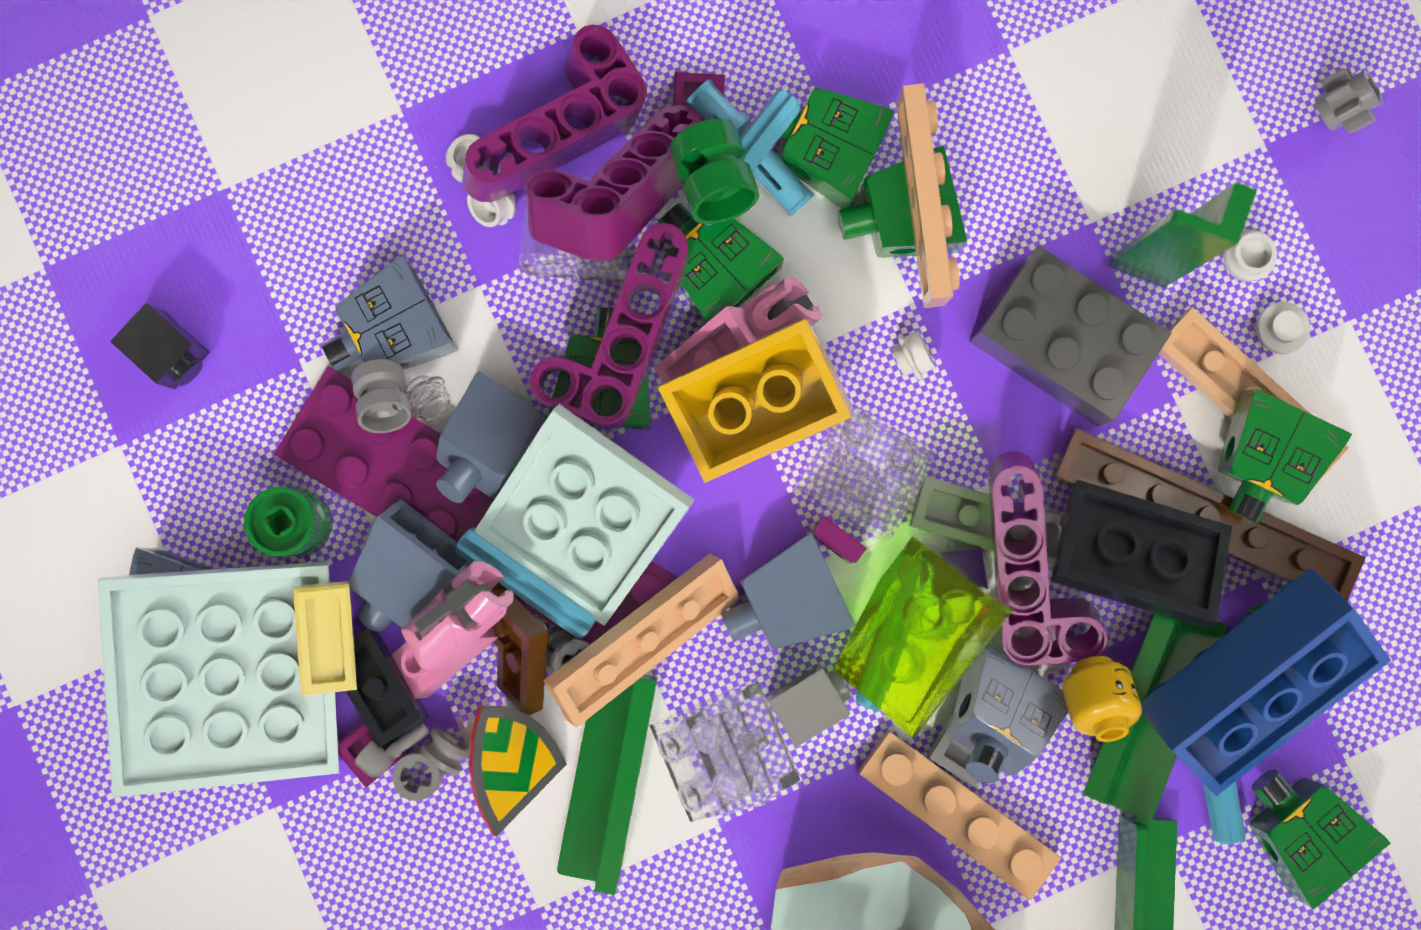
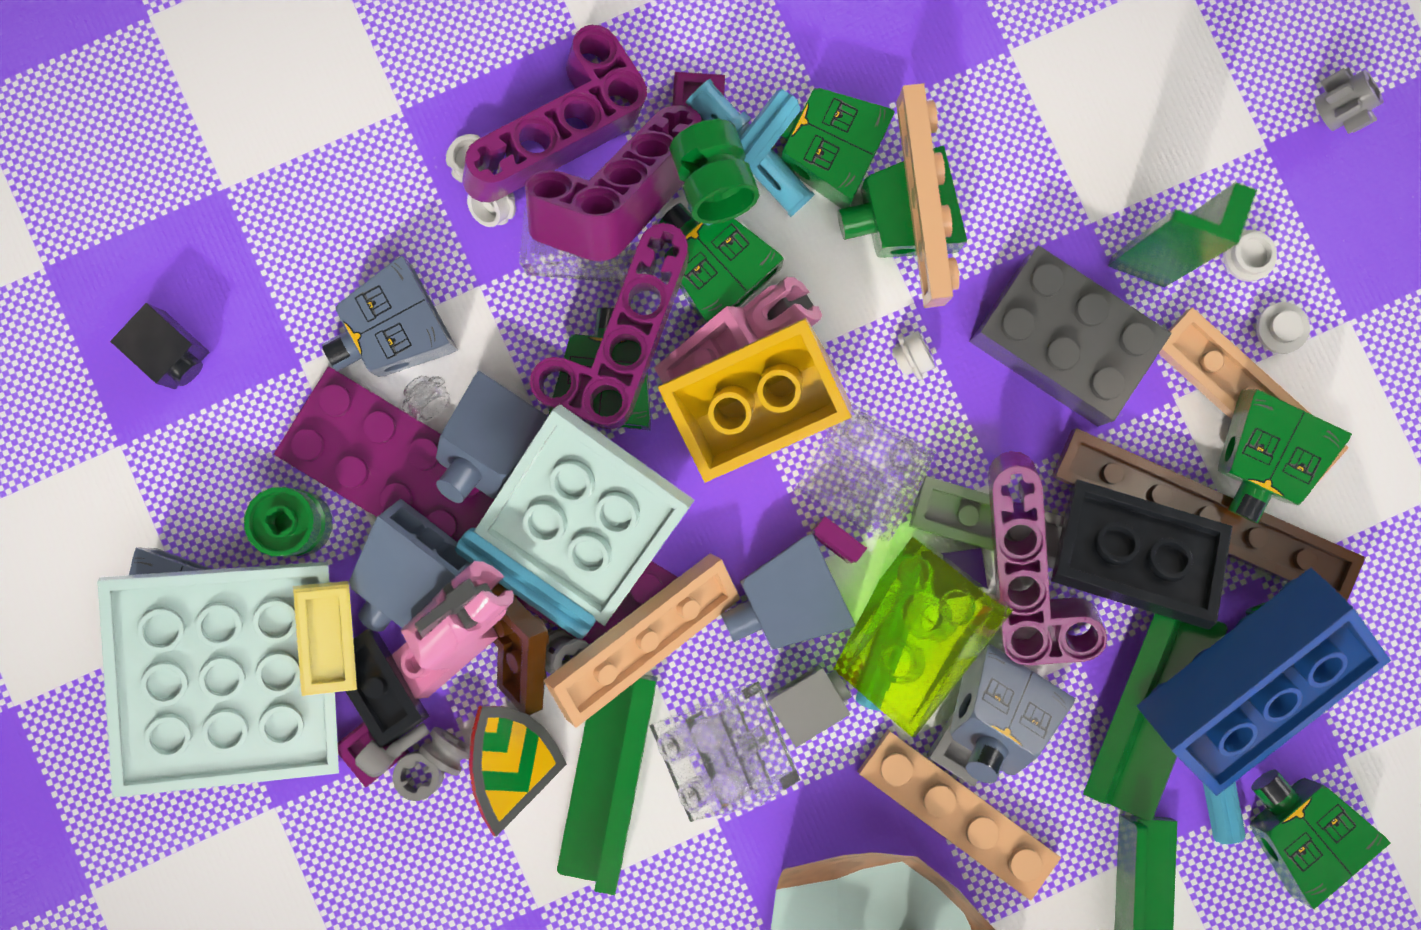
(381, 396): light grey wheel -> none
(1101, 698): yellow head -> none

